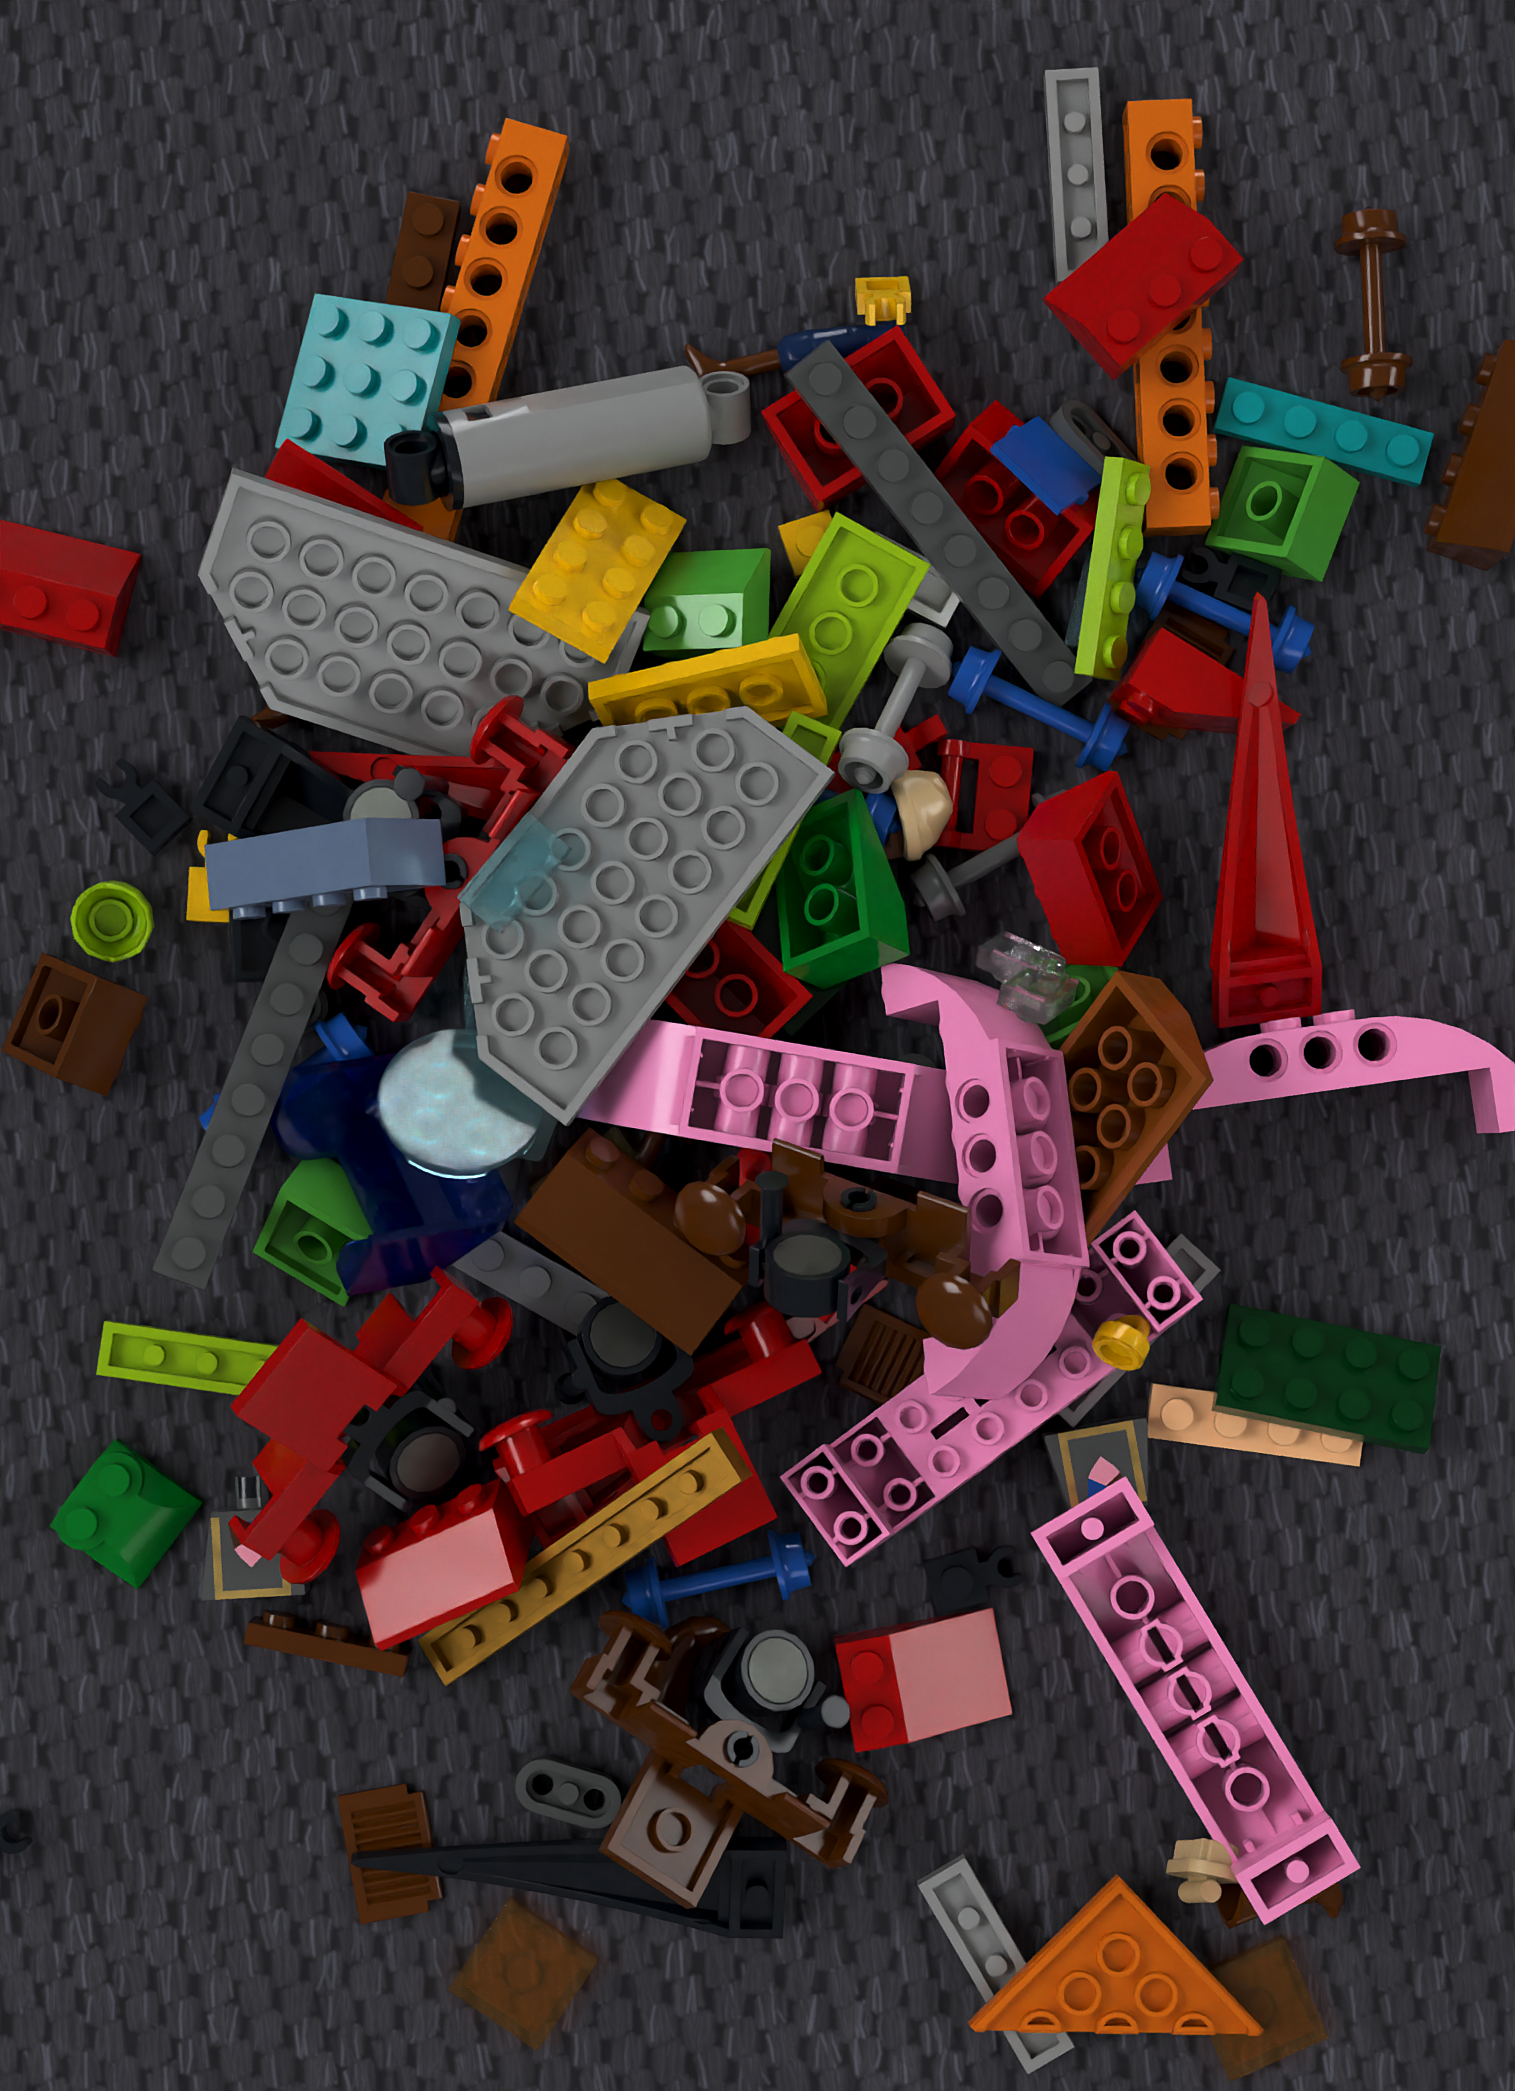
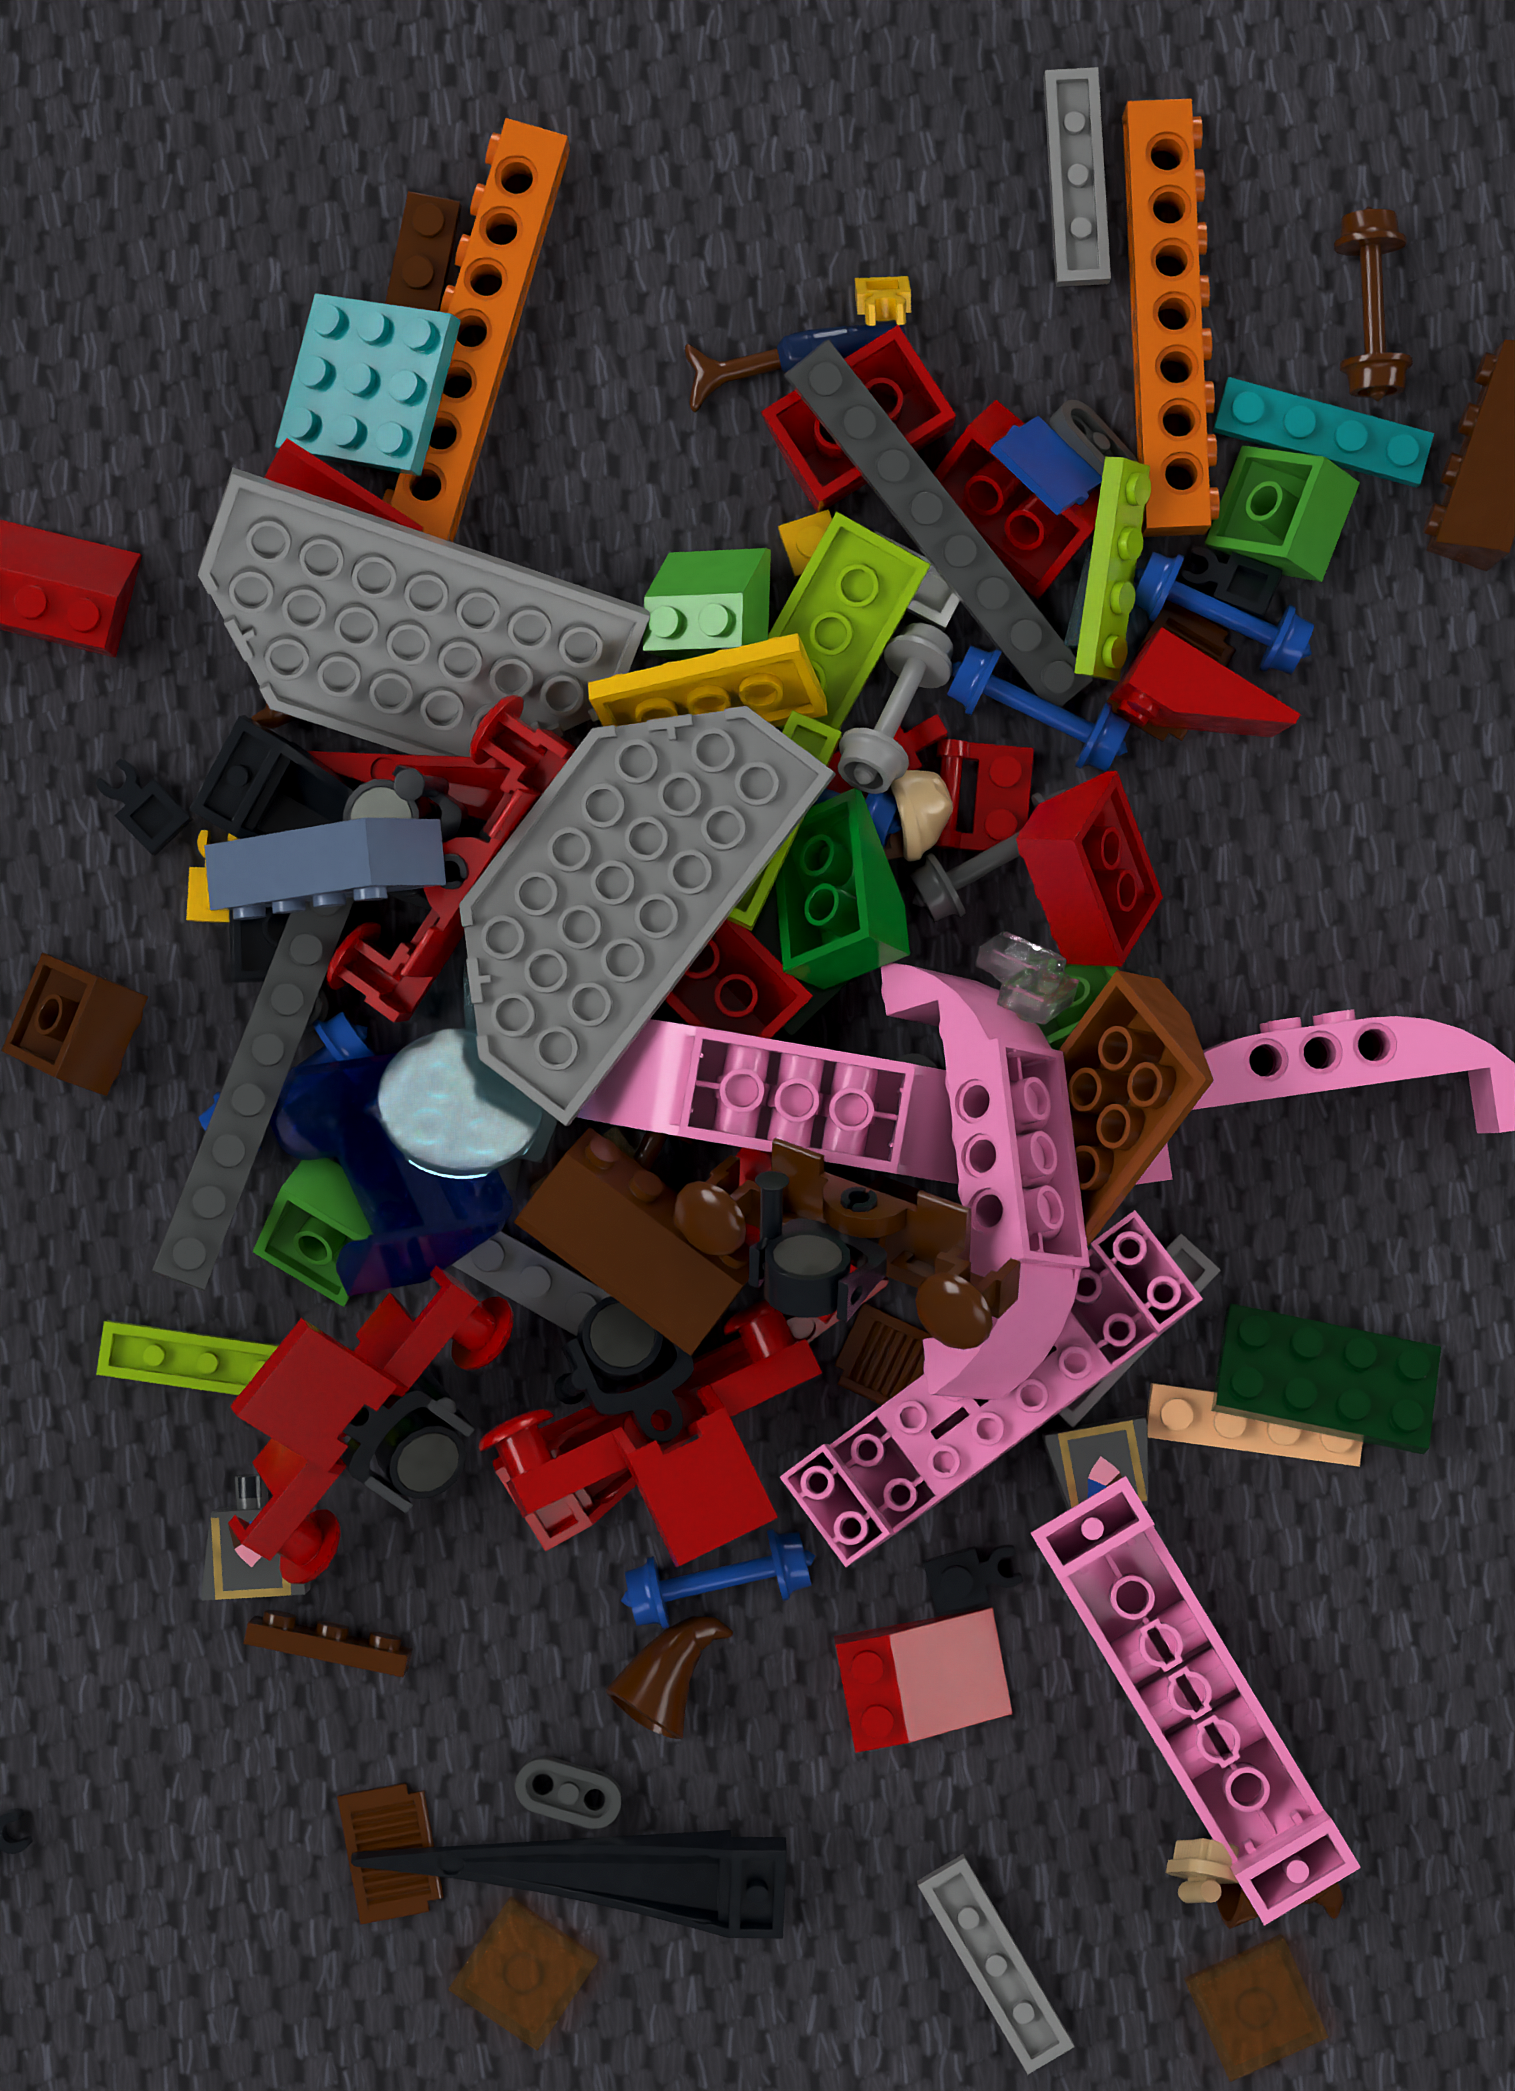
(101, 917): lime hair -> none
(125, 1513): green slope -> none
(443, 1562): slope -> none
(514, 873): clear light blue plate -> none
(567, 437): light grey piece -> none
(590, 1553): pearl gold plate -> none
(597, 566): yellow plate -> none
(670, 1828): reddish brown piece -> none
(1114, 1974): orange tile -> none
(1123, 1342): yellow tile -> none
(1143, 283): red slope -> none
(1264, 926): red plate -> none

